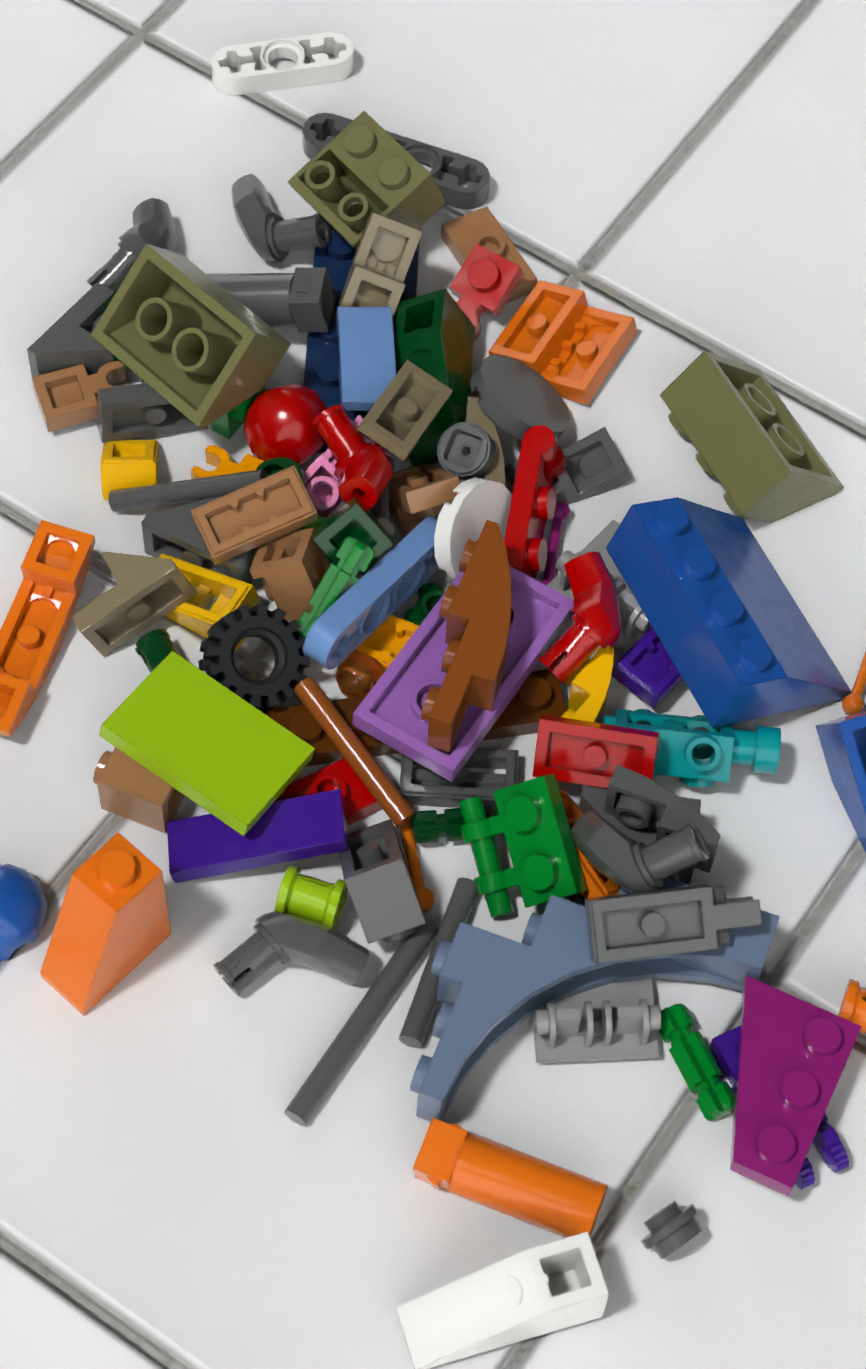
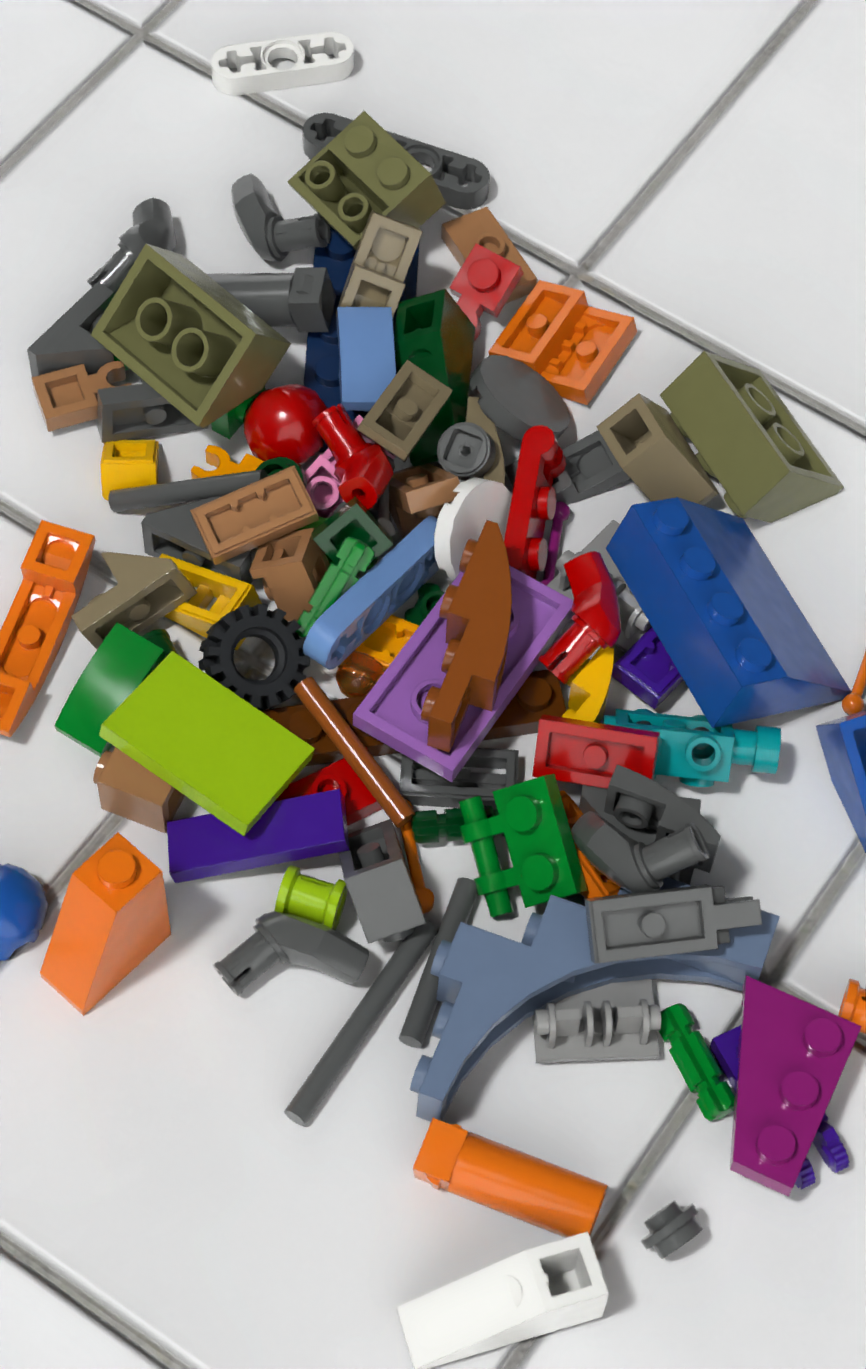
(105, 683): none -> green slope
(655, 452): none -> dark tan slope

